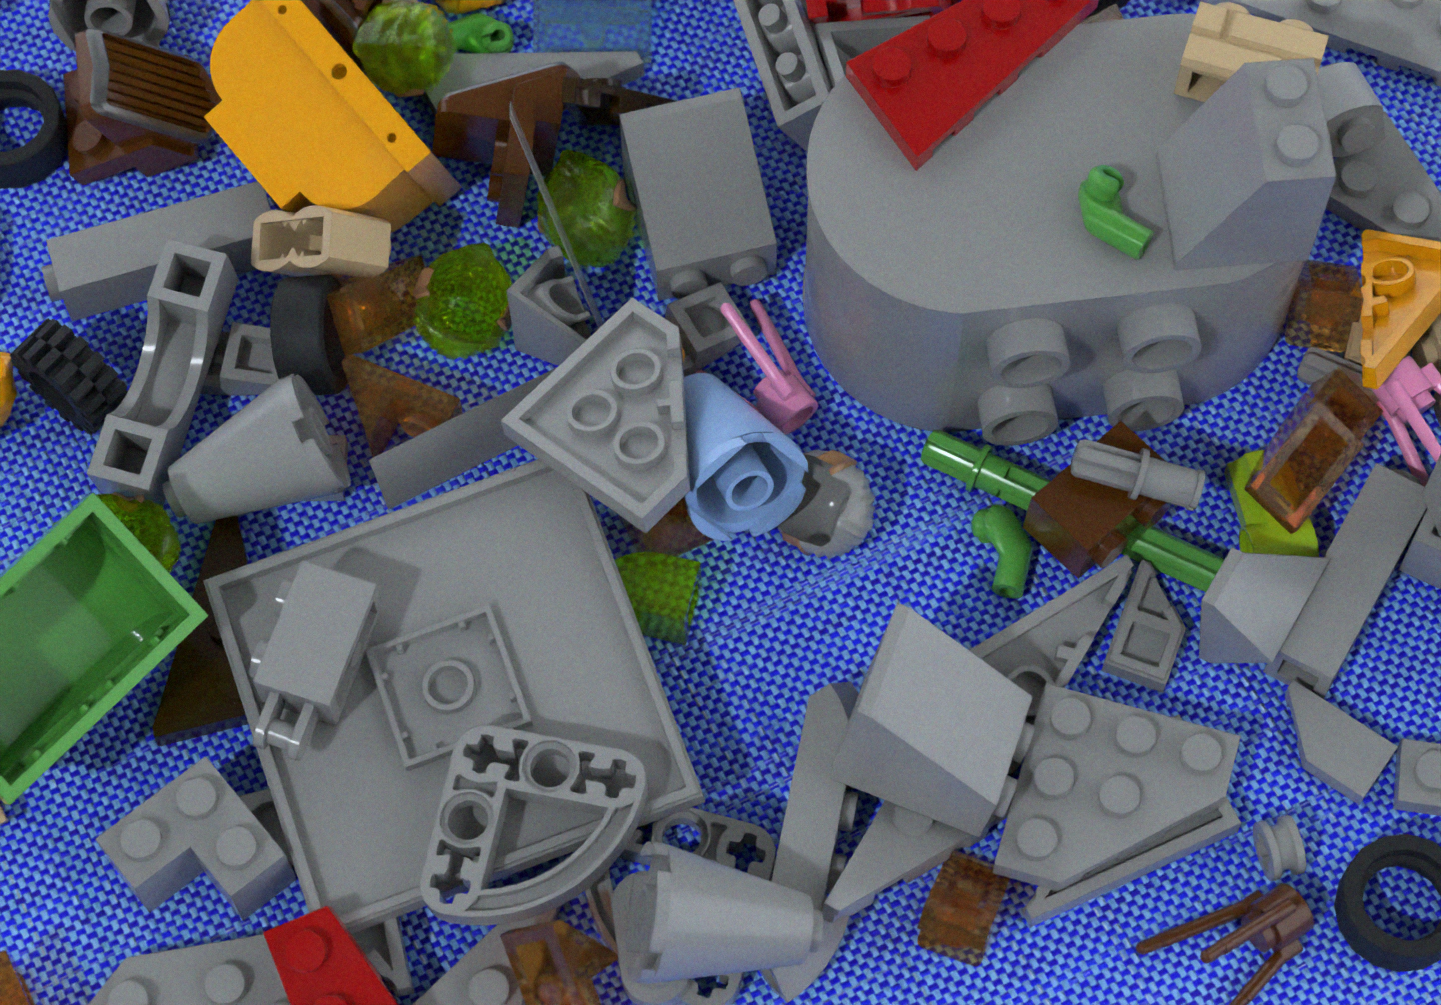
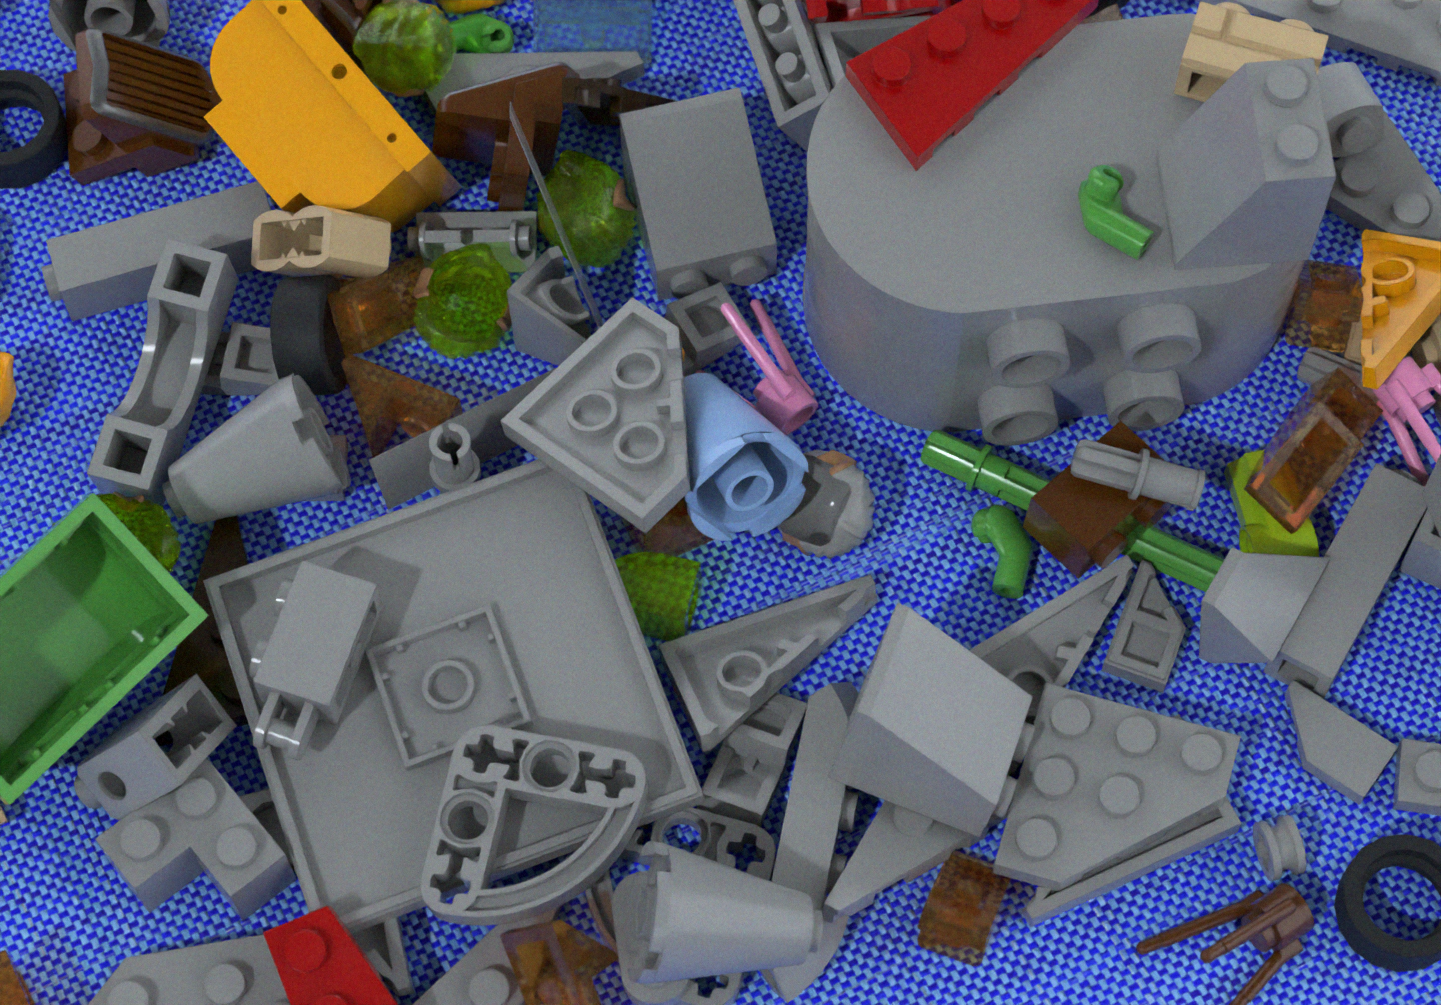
(69, 375): black tyre -> none
(130, 766): none -> light grey torso
(452, 459): none -> light grey pin
(508, 233): none -> light grey hinge
(741, 663): none -> light grey wing
(754, 761): none -> light grey slope

